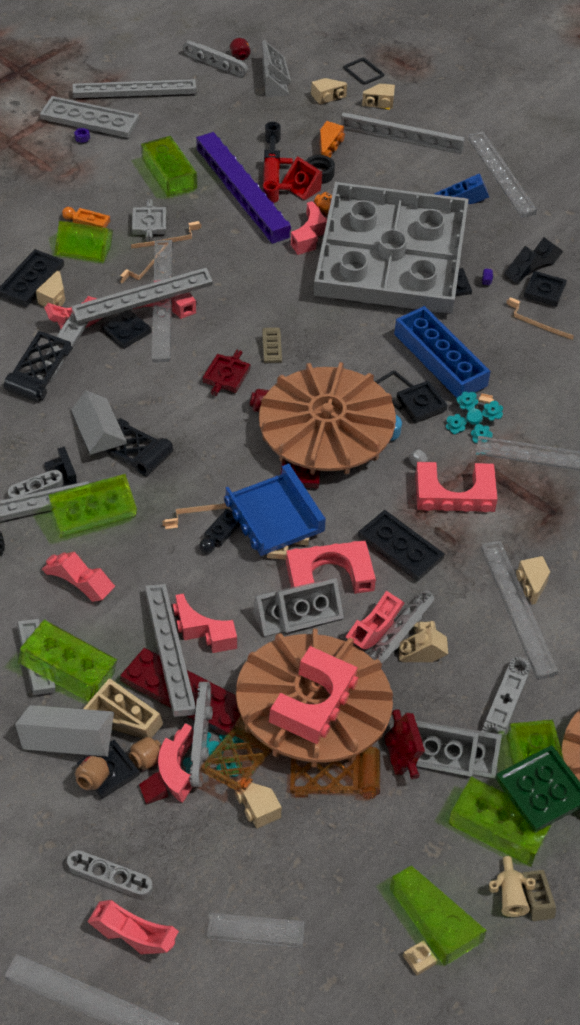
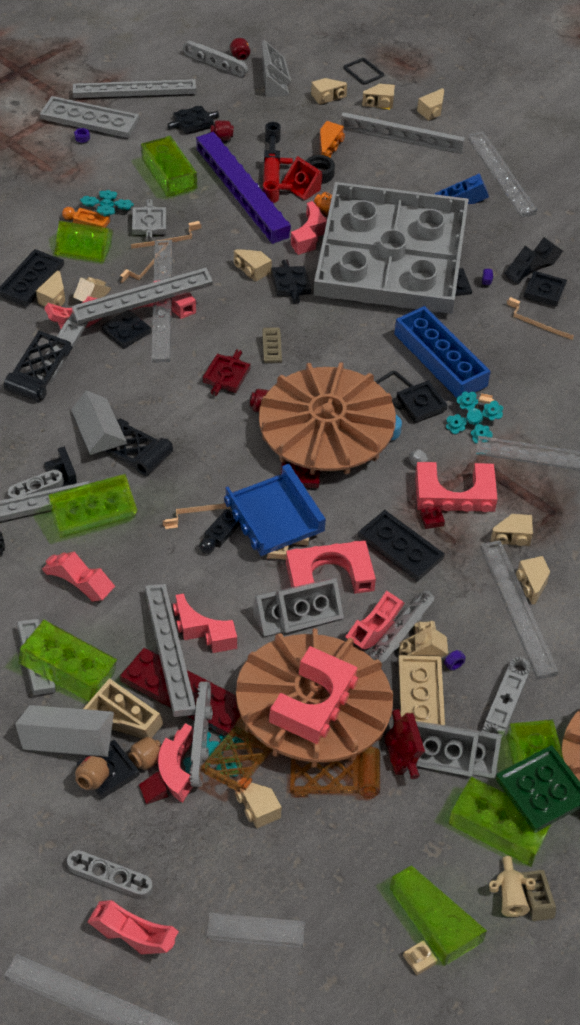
(91, 287): none -> tan slope
(106, 205): none -> teal plant
(193, 119): none -> black plate
(222, 129): none -> dark red head
(253, 263): none -> tan slope
(290, 281): none -> black plate
(421, 688): none -> tan plate
(431, 104): none -> tan slope
(432, 517): none -> dark red tile
(454, 660): none -> dark purple tile
(514, 530): none -> tan slope

